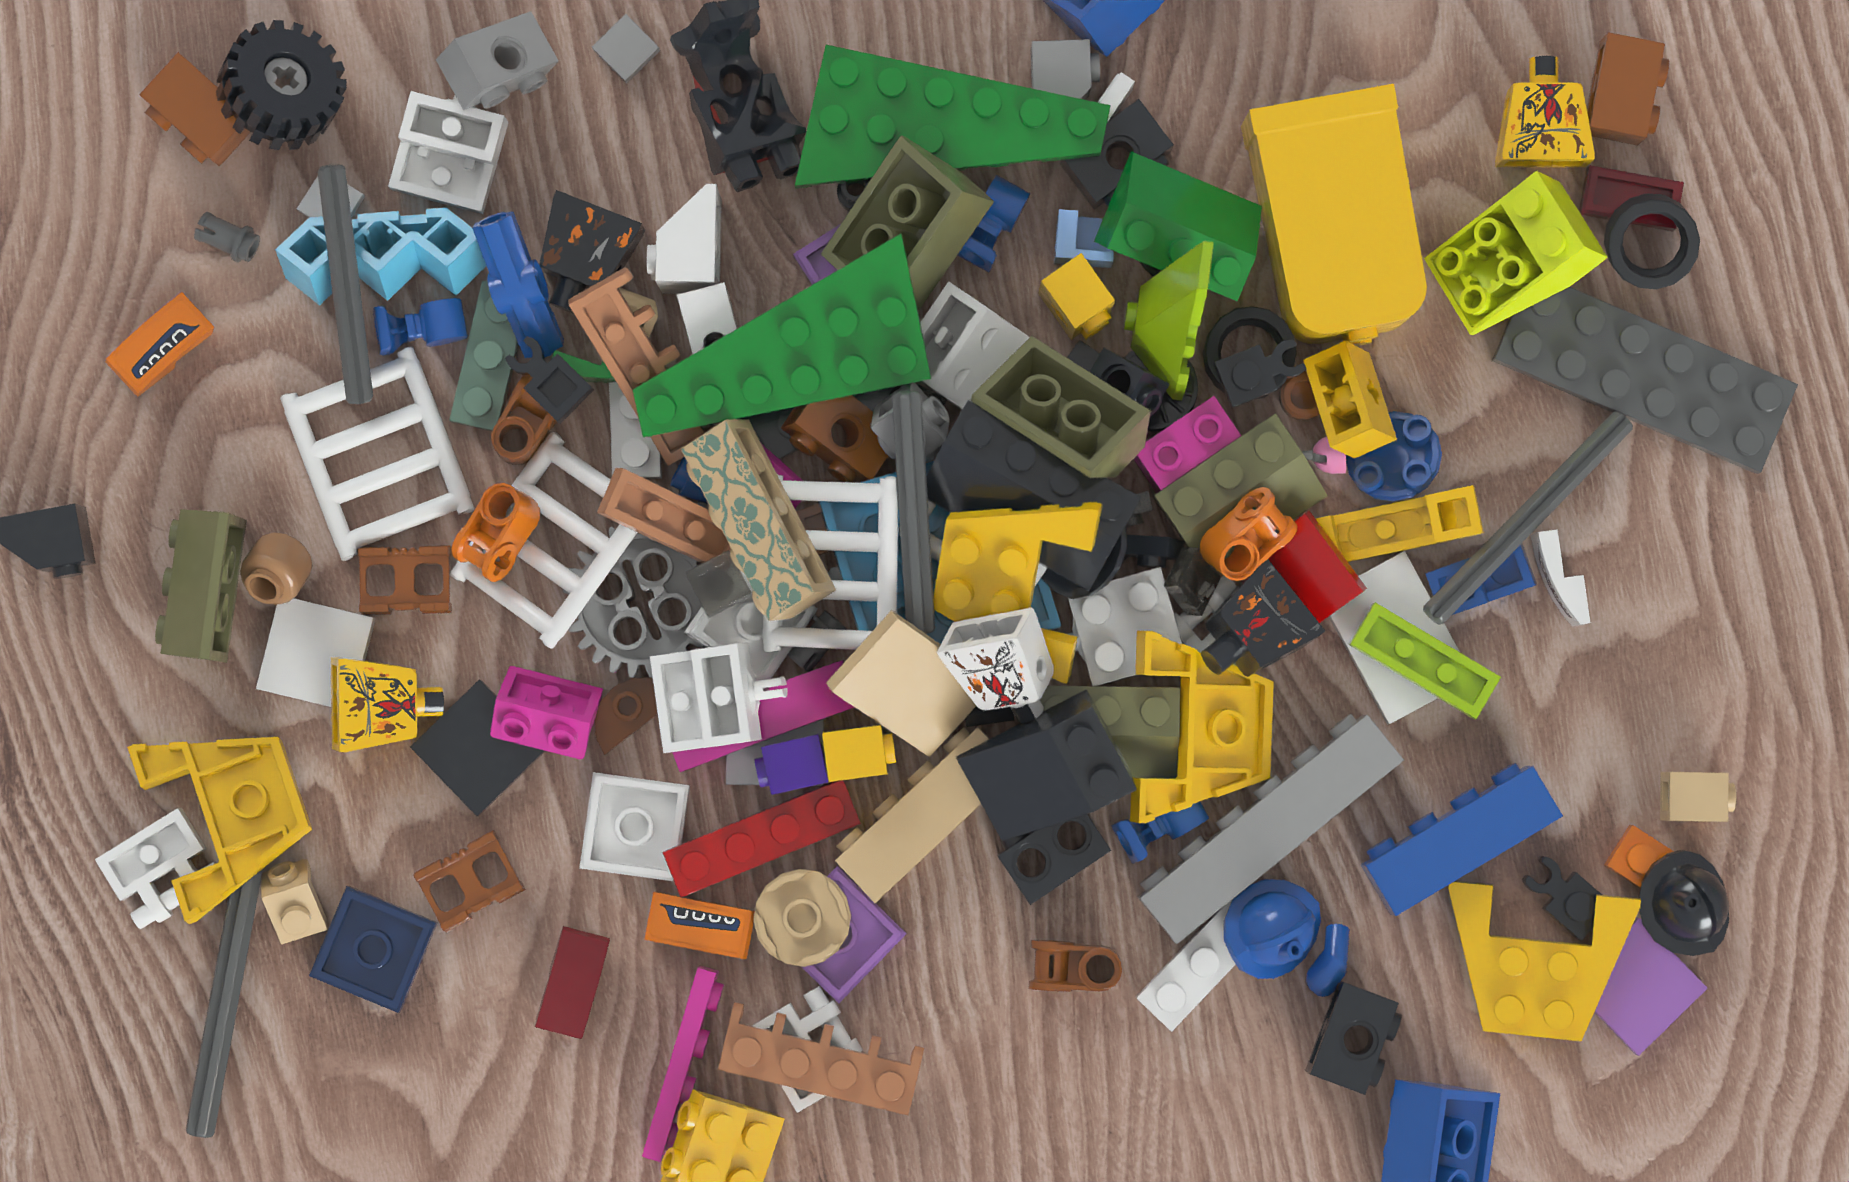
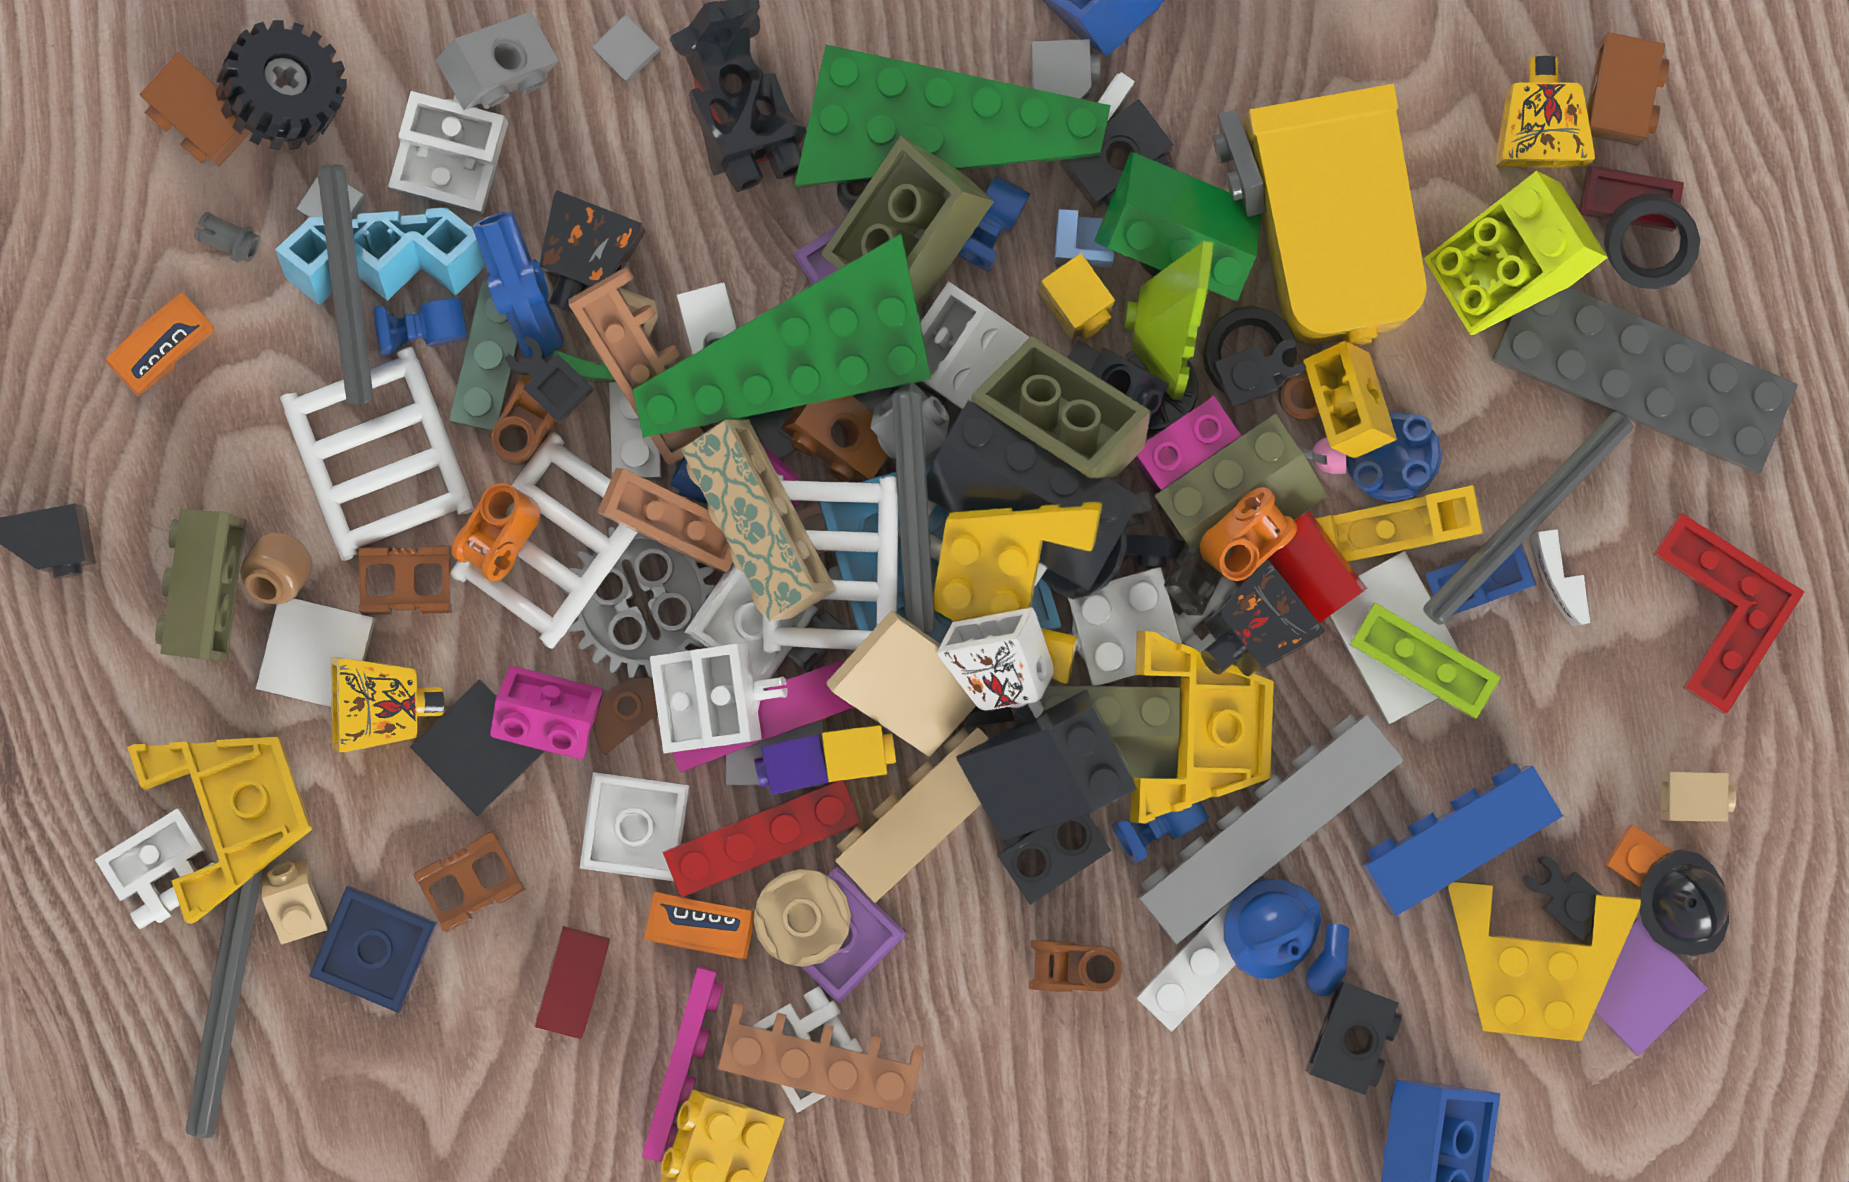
(689, 245): white slope -> none
(718, 584): clear smoke plate -> none
(1244, 179): none -> dark grey plate
(1759, 600): none -> red plate

